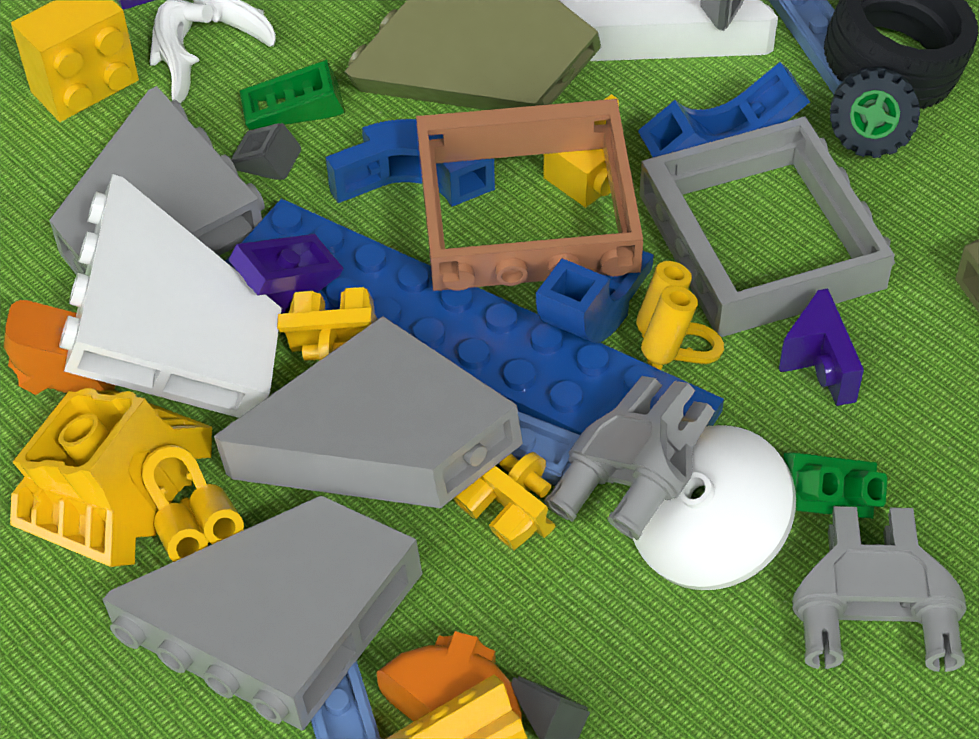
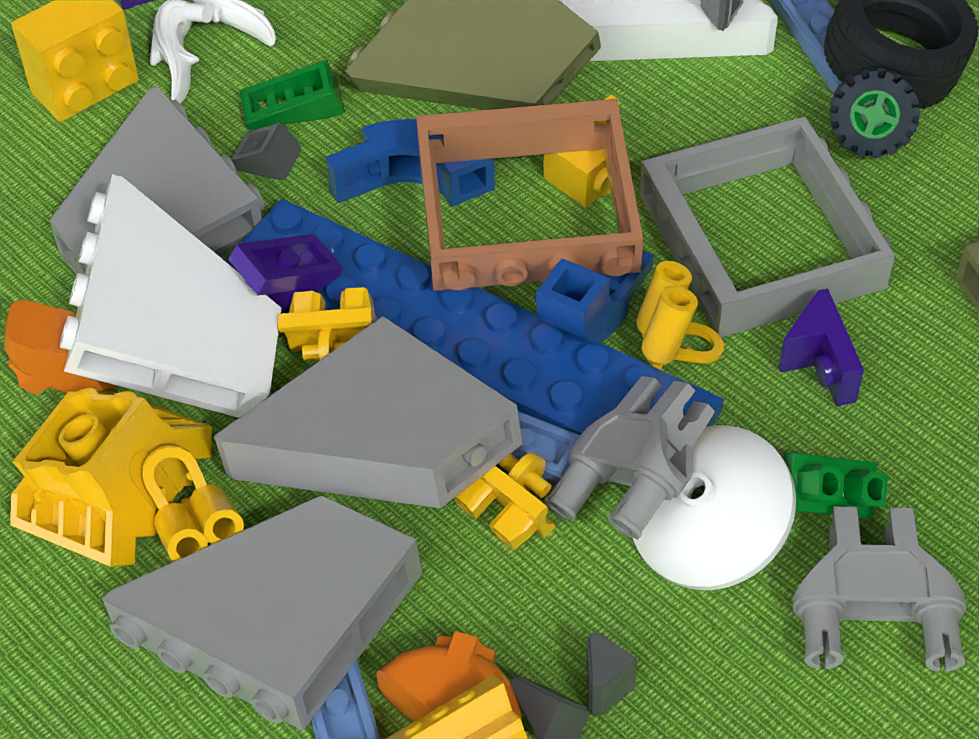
(609, 673): none -> dark grey slope
(763, 104): blue arch -> none

